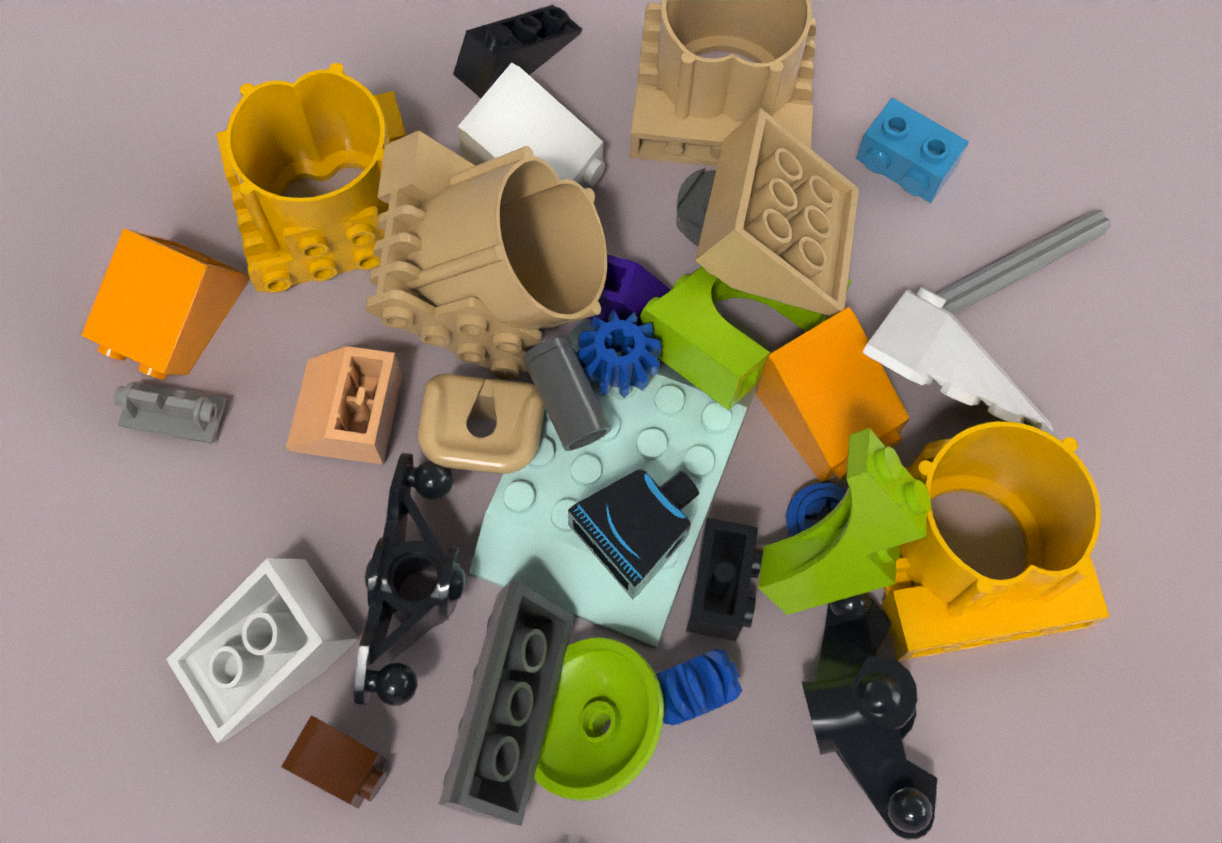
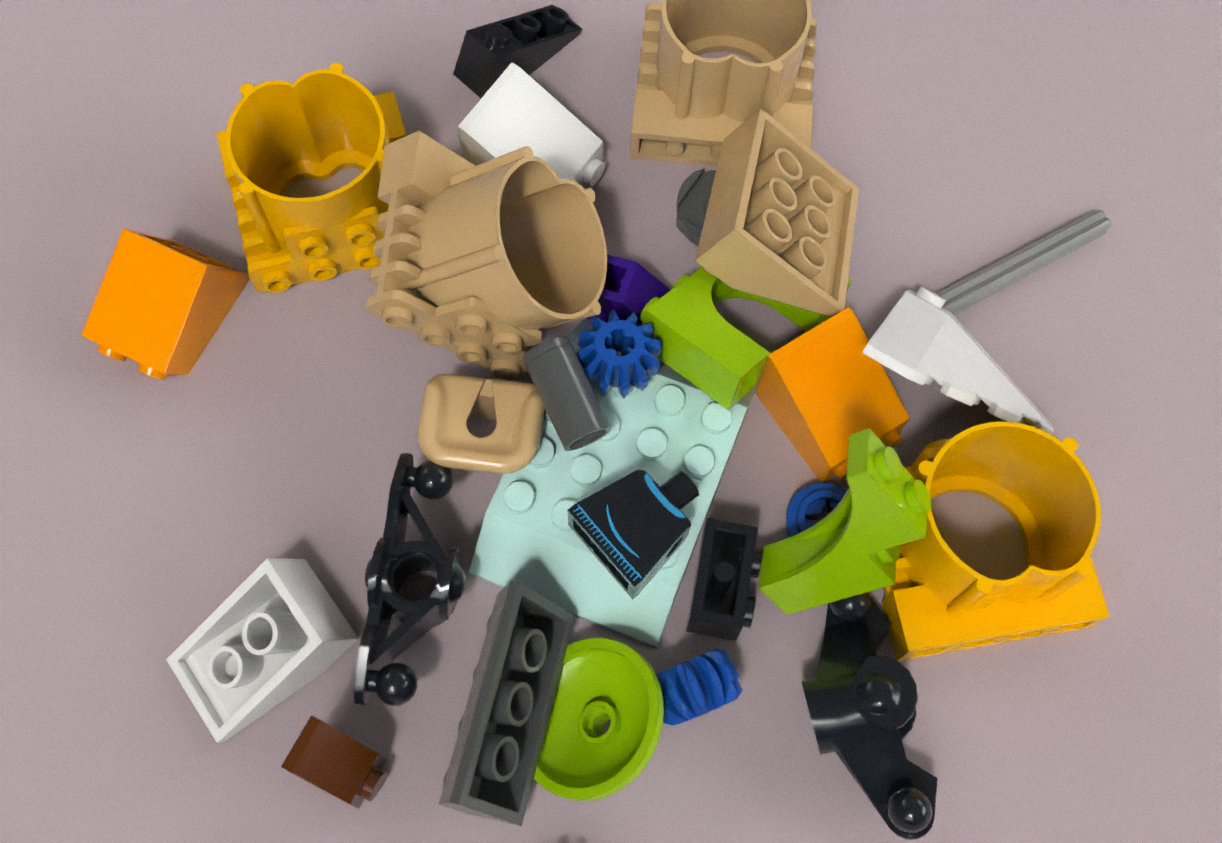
(169, 411): light grey hinge -> none
(347, 405): light nougat slope -> none
(911, 150): dark azure brick -> none

